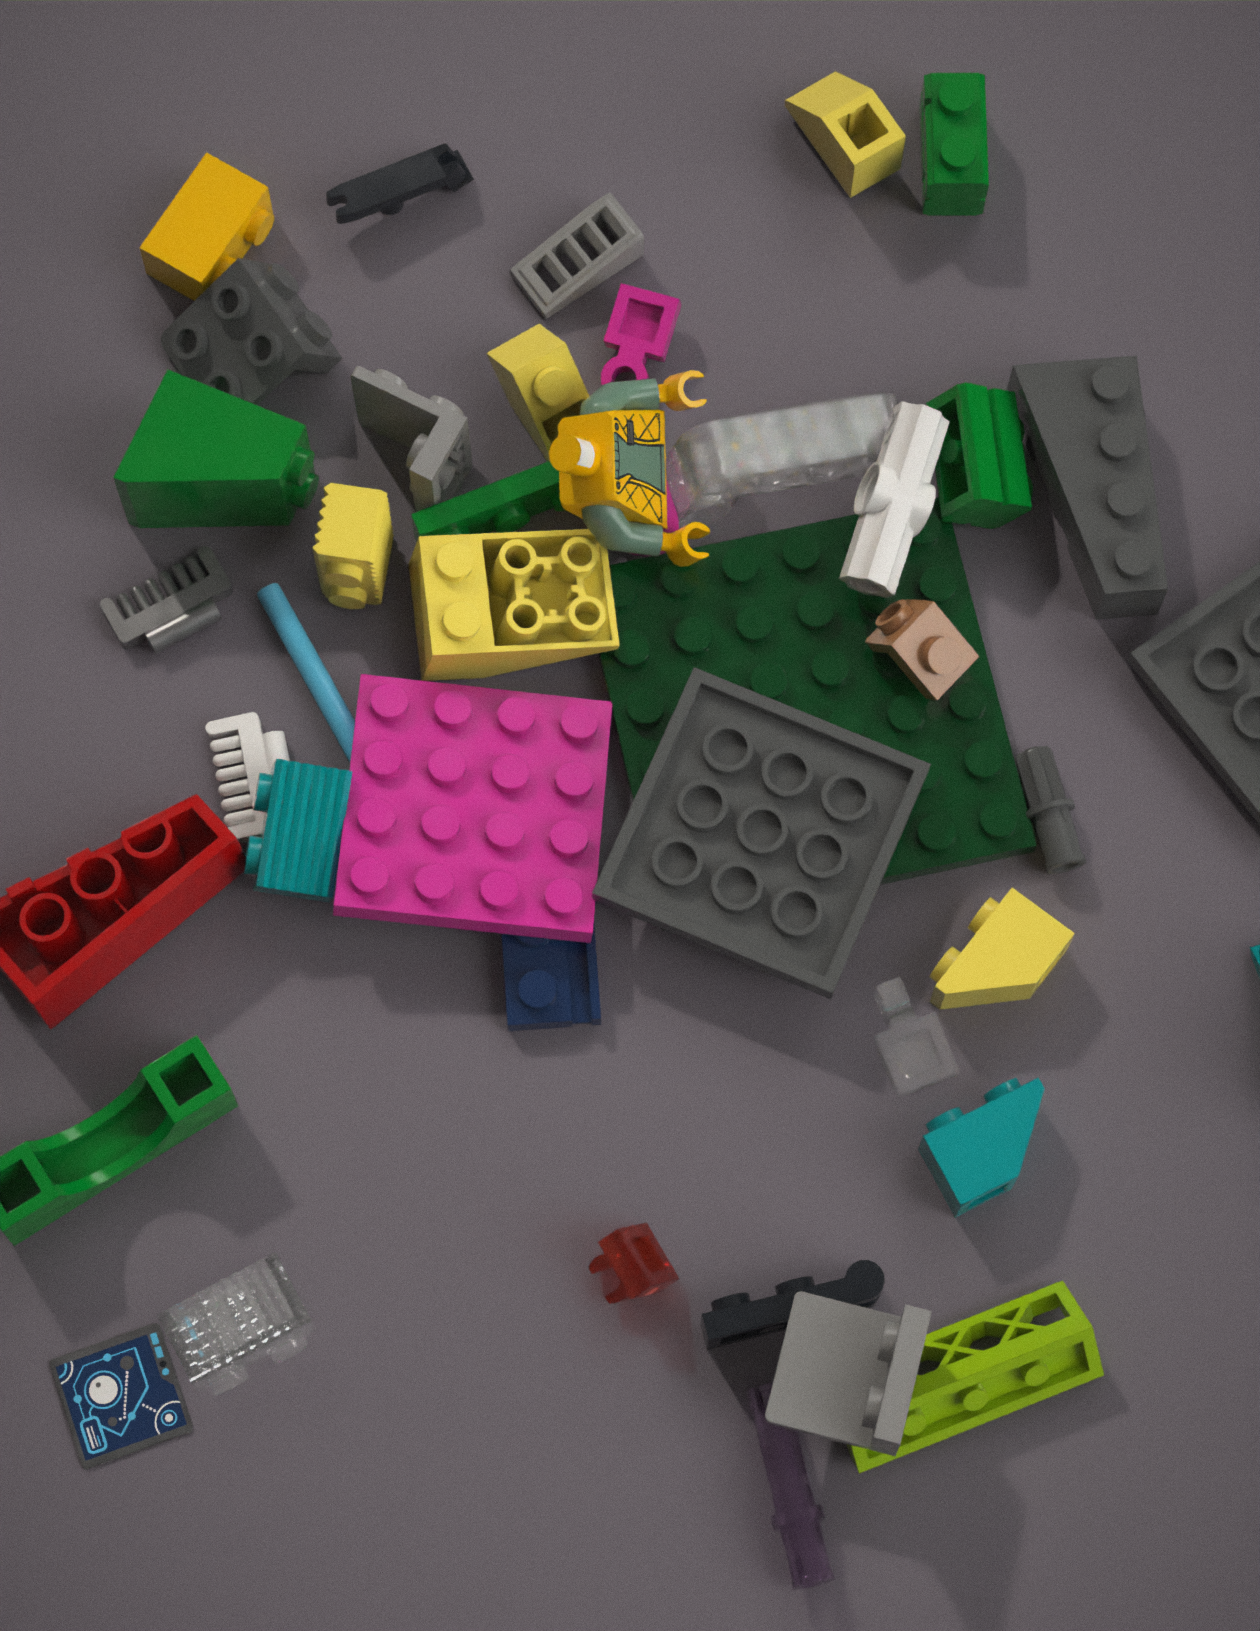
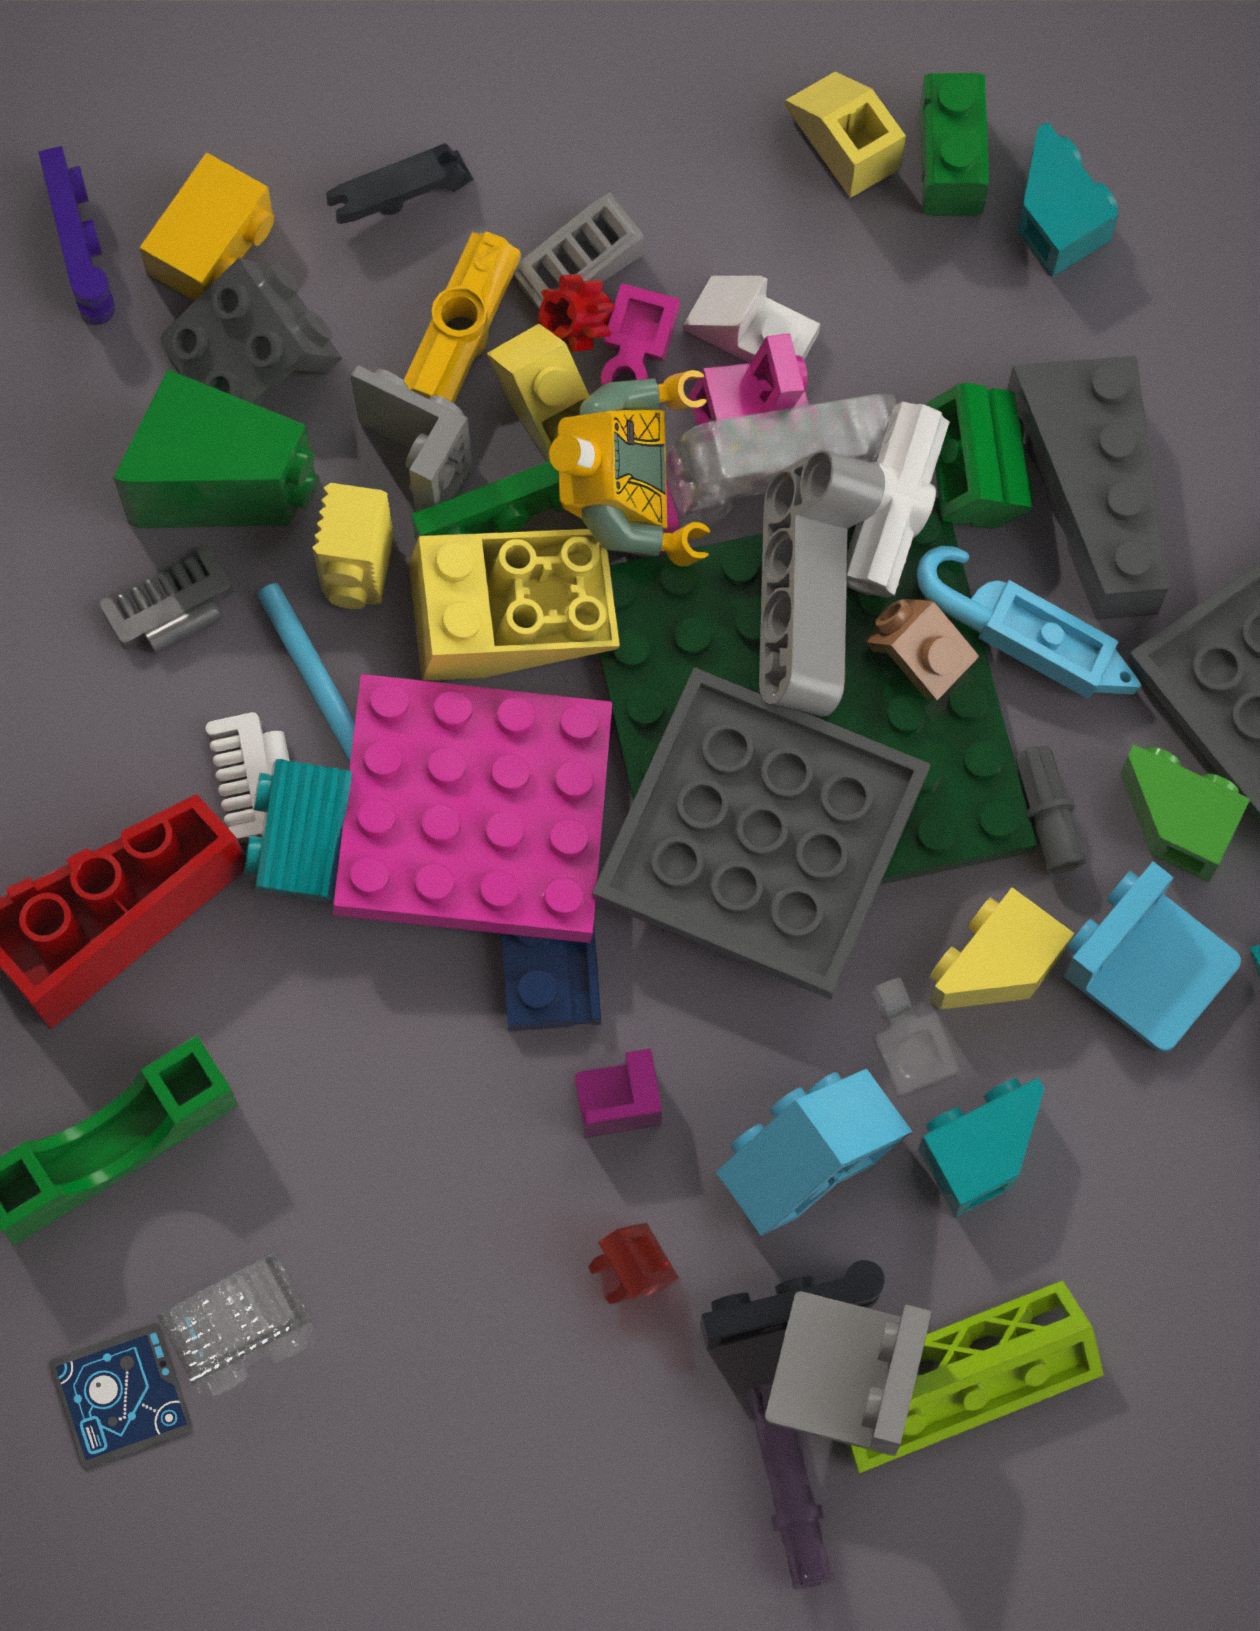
(77, 238): none -> dark purple plate
(471, 293): none -> yellow piece
(576, 311): none -> red gear
(619, 1096): none -> magenta panel
(739, 317): none -> white slope
(767, 384): none -> dark pink brick
(806, 576): none -> light grey beam
(811, 1147): none -> medium azure brick
(1031, 630): none -> medium azure plate
(1062, 206): none -> teal slope
(1150, 961): none -> medium azure bracket
(1181, 813): none -> bright green slope

